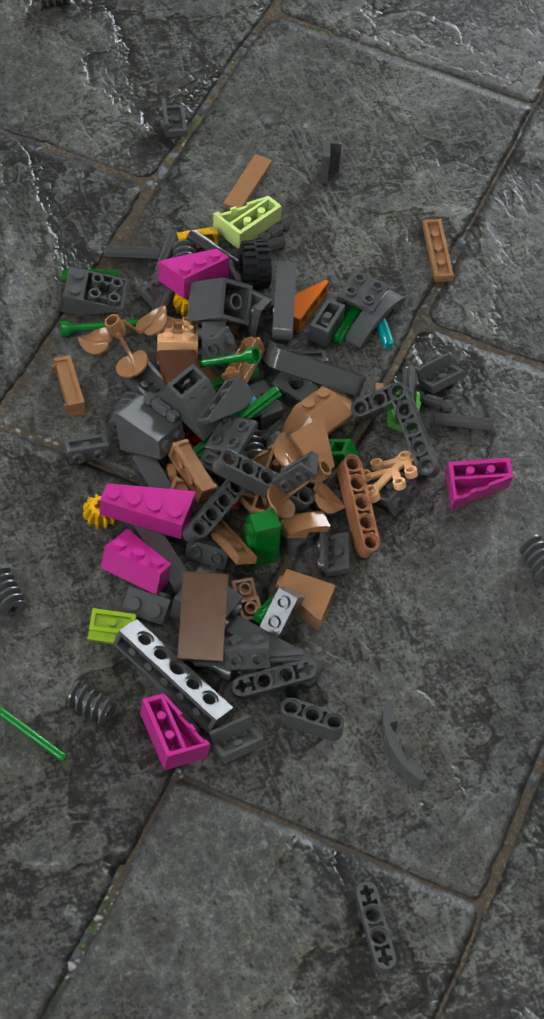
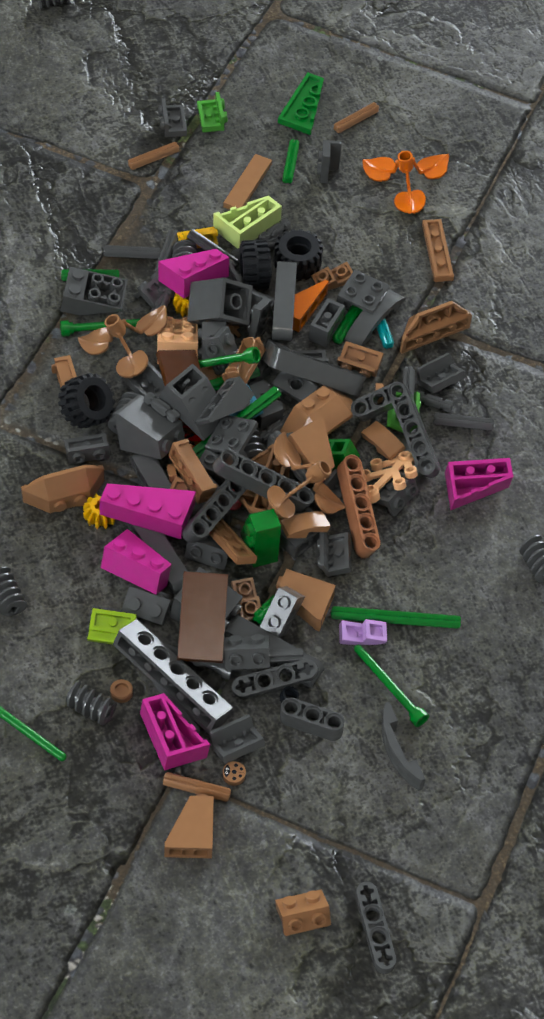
(64, 488): none -> medium nougat wedge
(99, 399): none -> black tyre
(121, 691): none -> medium nougat tile
(153, 155): none -> medium nougat axle
(193, 830): none -> medium nougat slope
(196, 786): none -> medium nougat axle
(211, 114): none -> bright green bracket
(234, 773): none -> medium nougat tile
(290, 161): none -> green axle
(297, 472): dark grey bracket -> none
(301, 243): none -> black tyre
(303, 105): none -> green wing
(303, 912): none -> medium nougat bracket
(336, 277): none -> medium nougat slope
(356, 117): none -> medium nougat axle
(360, 359): none -> medium nougat bracket
(365, 633): none -> lavender slope
(383, 439): none -> medium nougat slope
(396, 617): none -> green axle
(413, 201): none -> orange plant
(417, 715): none -> green piece
(434, 325): none -> medium nougat wedge

